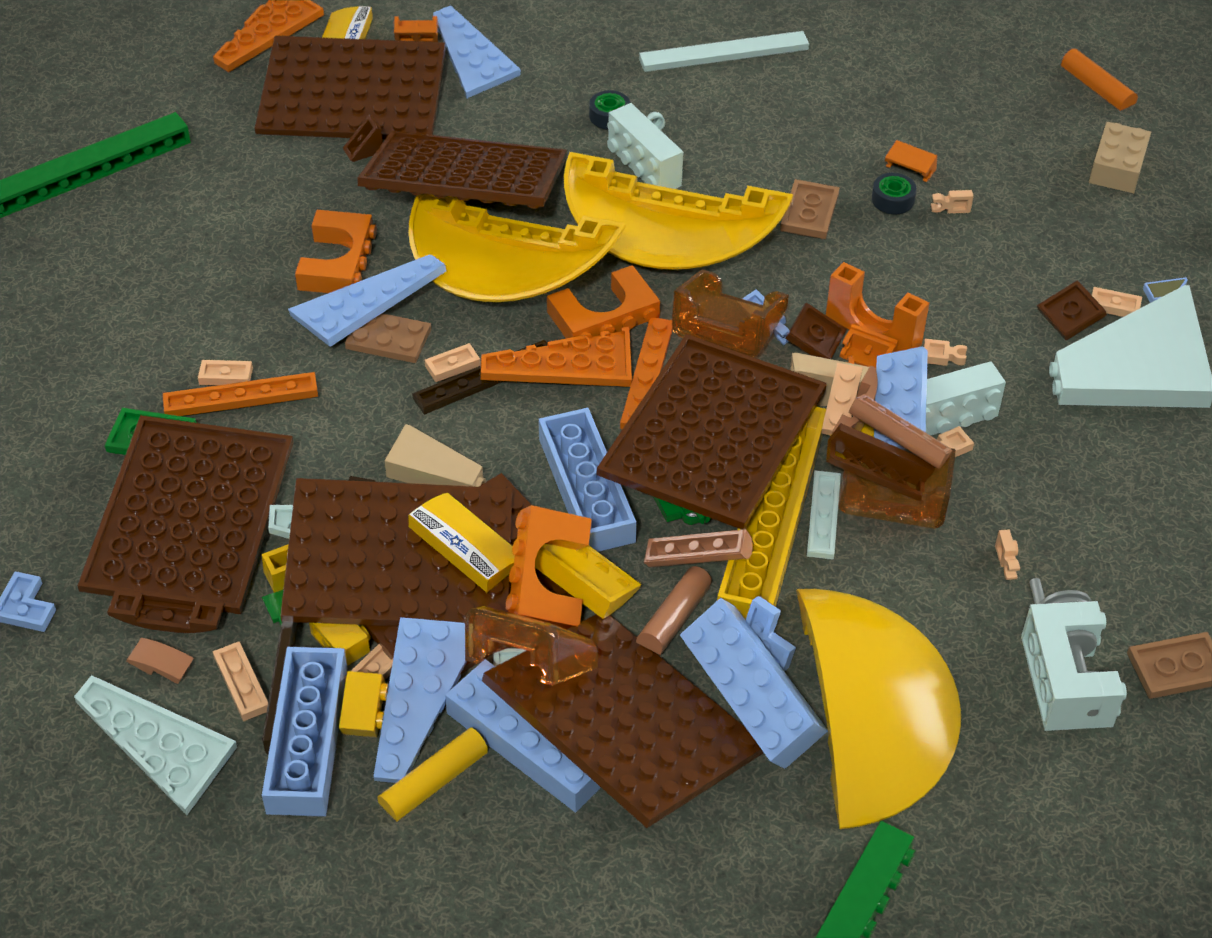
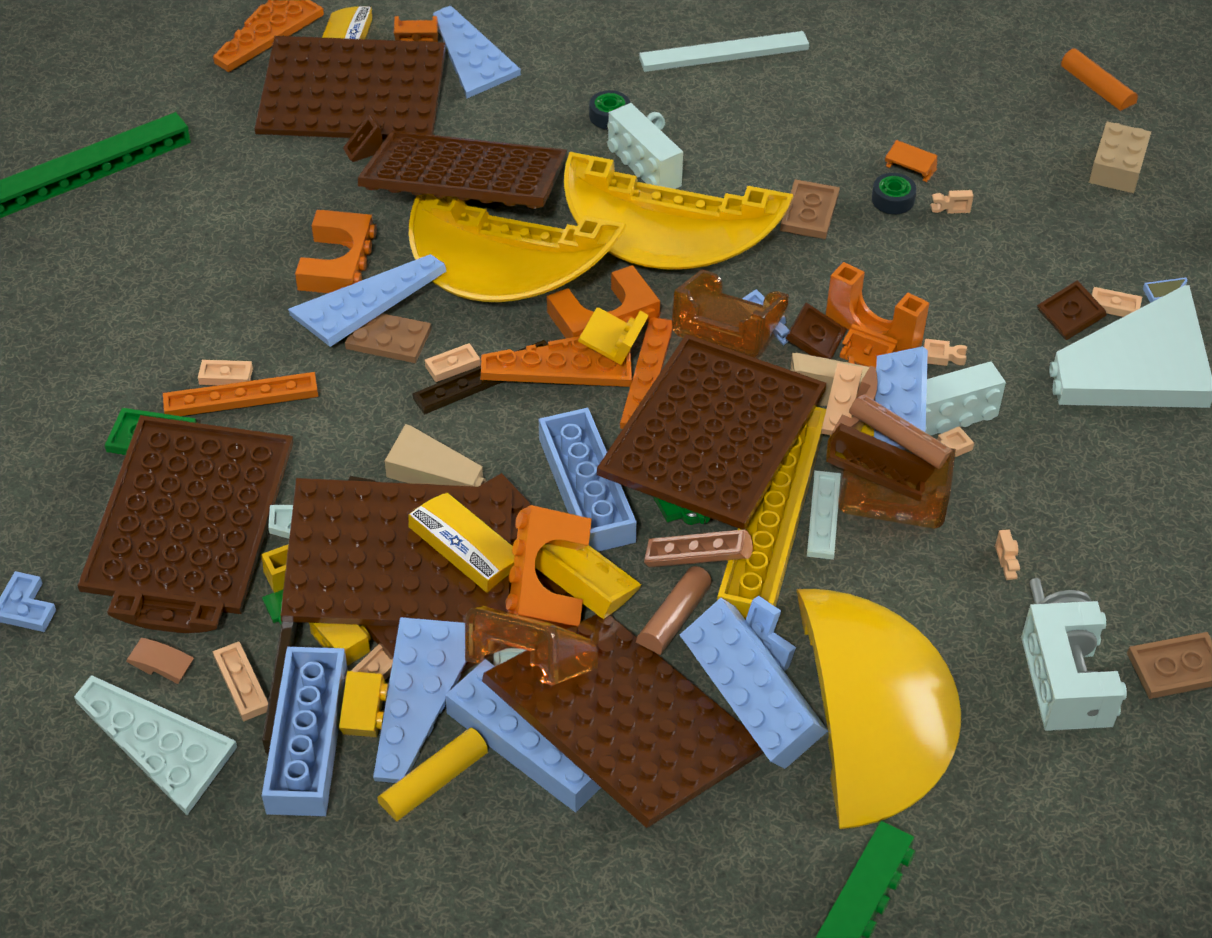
(611, 335): none -> yellow bracket

